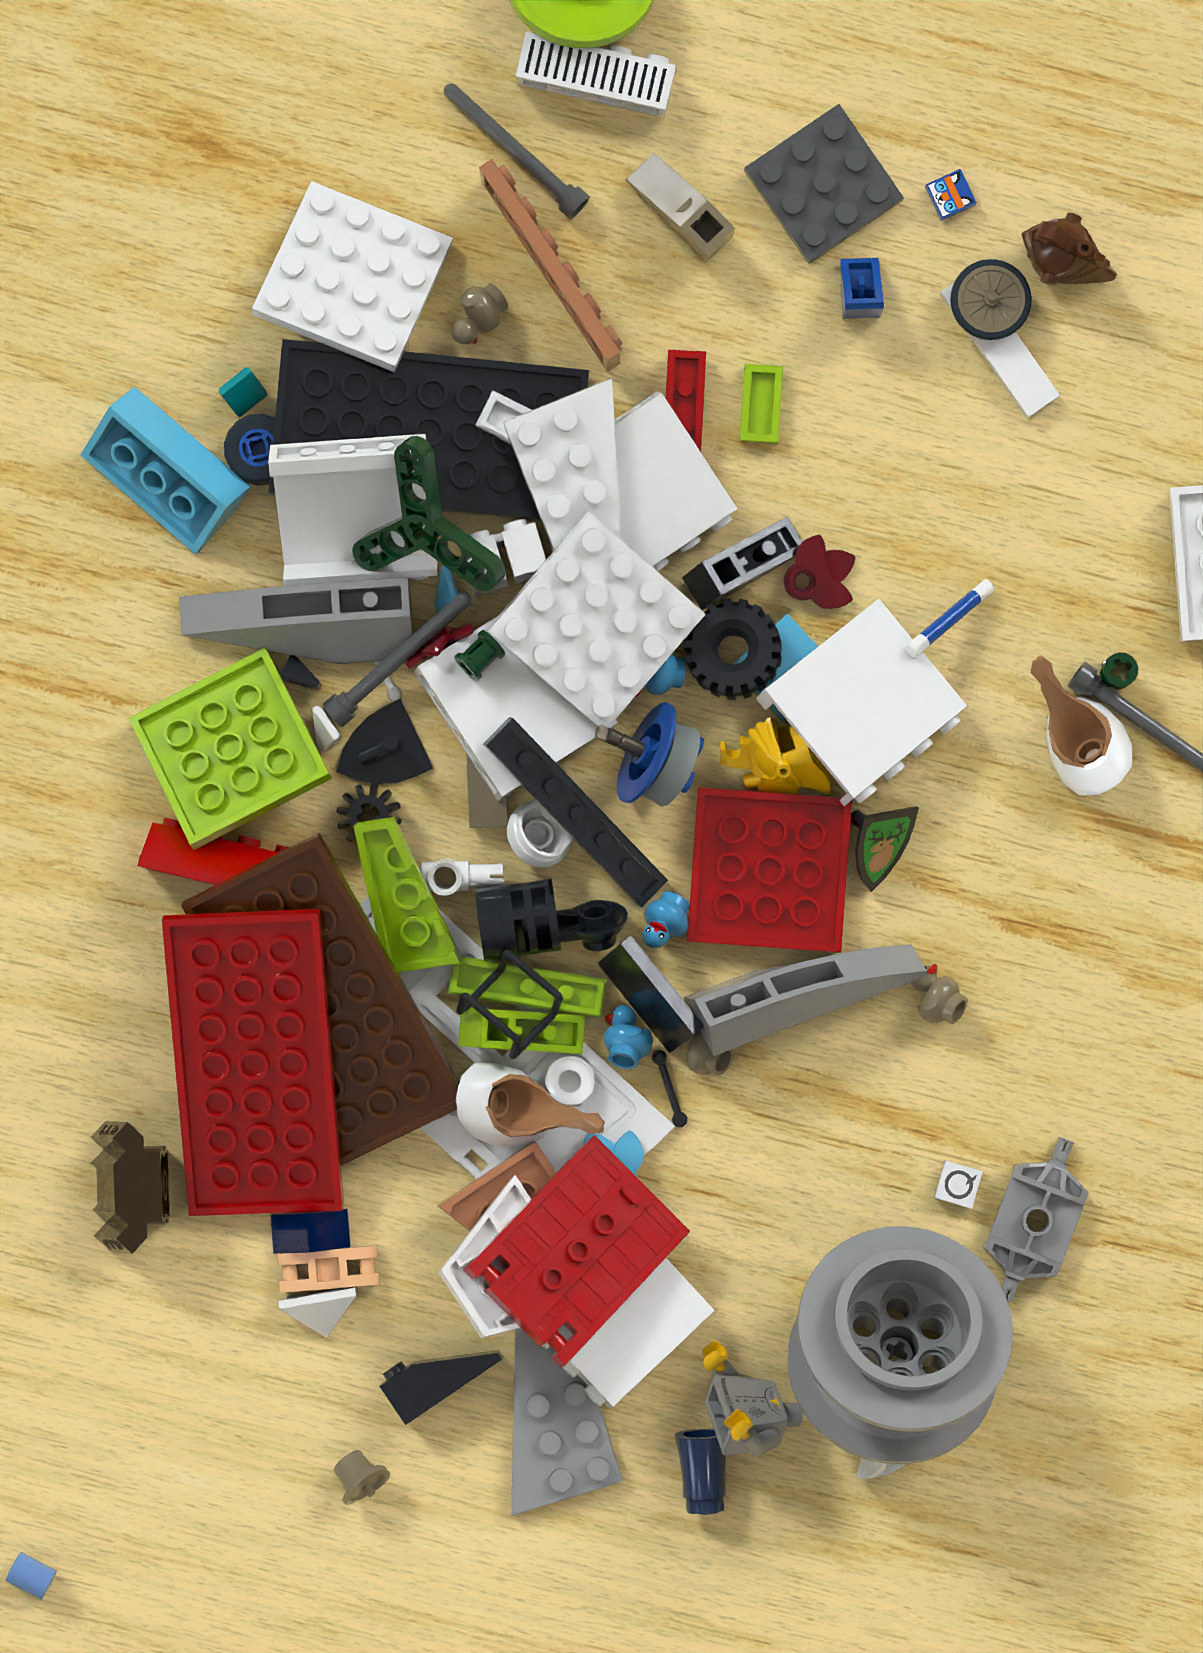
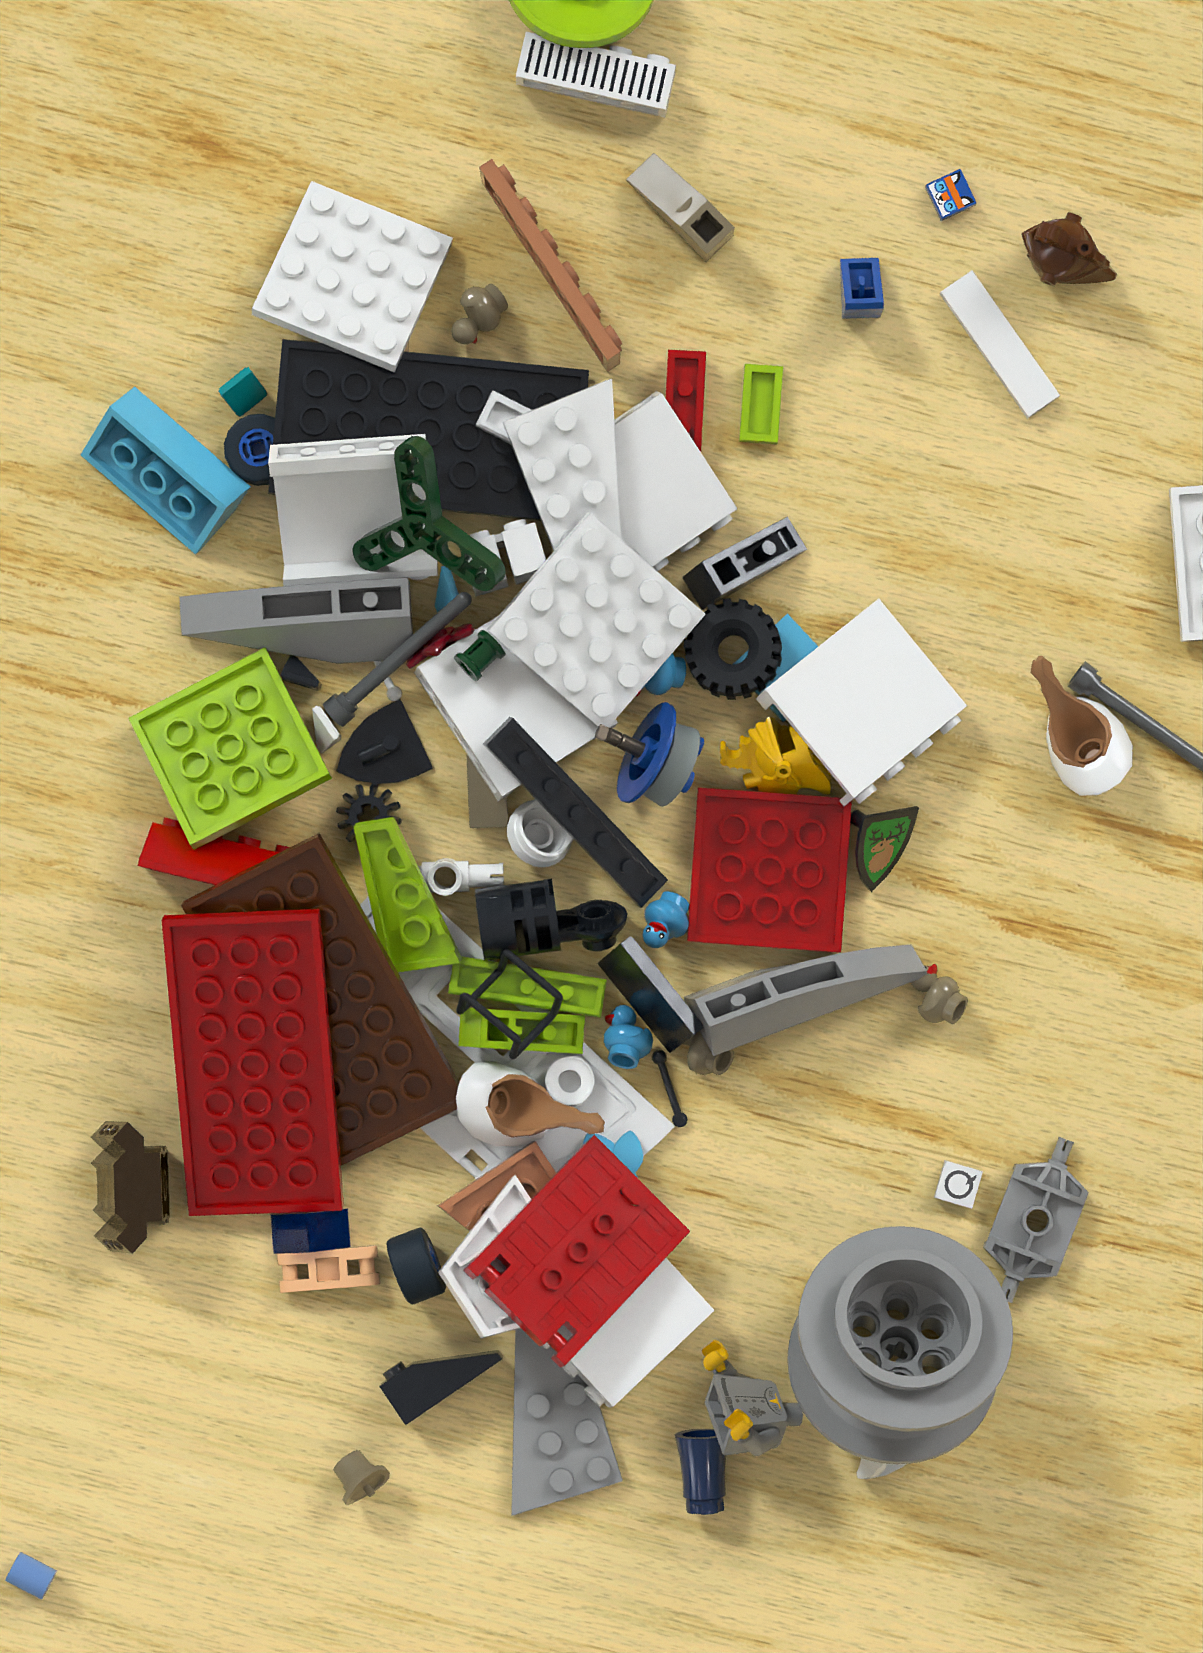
(320, 1309): white slope -> none
(415, 1265): none -> black wheel
(570, 199): dark grey piece -> none
(823, 183): dark grey plate -> none
(825, 574): dark red plate -> none
(949, 618): blue bar -> none
(991, 299): dark tan wheel -> none
(1120, 659): dark green bush -> none

